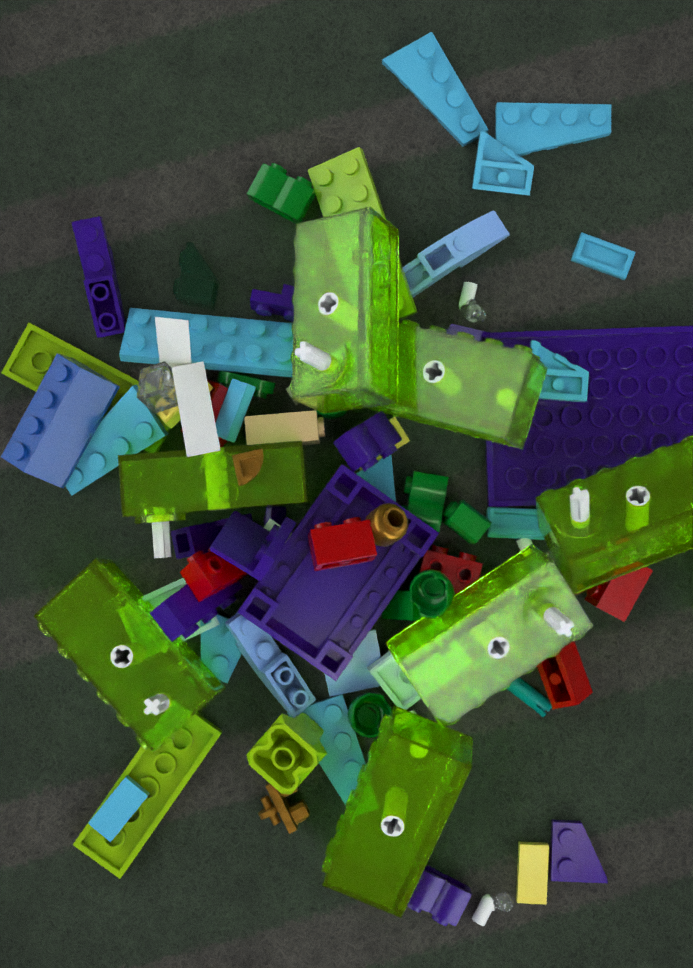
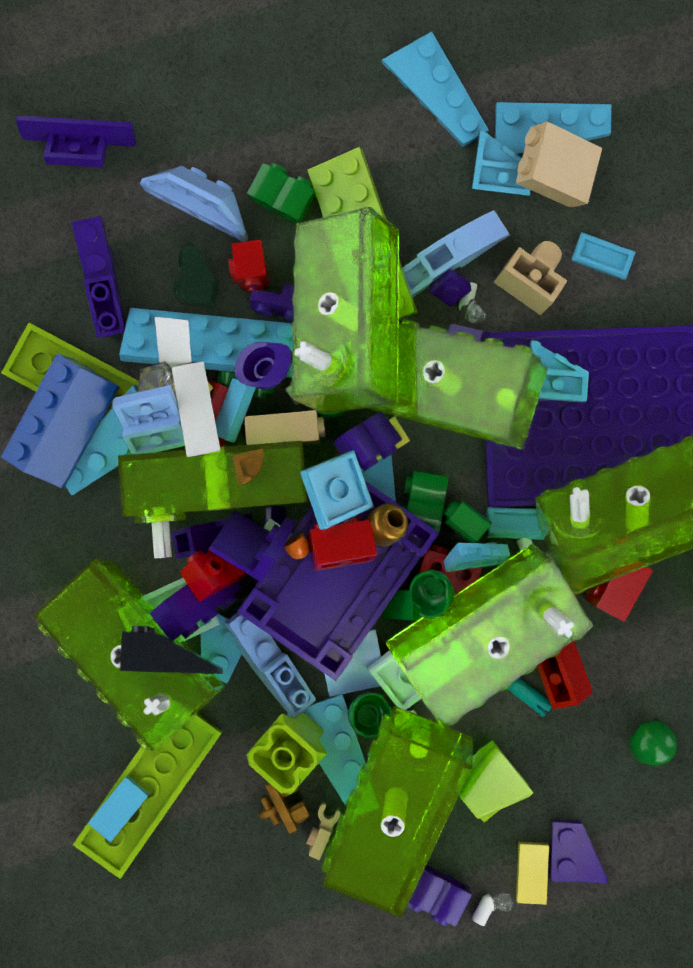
(76, 140): none -> dark purple bracket
(150, 420): none -> light blue slope
(151, 652): none -> black slope
(199, 198): none -> light blue wedge
(249, 265): none -> red brick
(263, 364): none -> dark purple piece
(297, 546): none -> orange hinge
(319, 837): none -> tan plate
(336, 489): none -> medium azure tile
(450, 287): none -> dark purple plate
(476, 555): none -> medium azure wing
(492, 783): none -> lime piece
(533, 276): none -> tan brick
(558, 164): none -> tan brick
(653, 743): none -> green hair

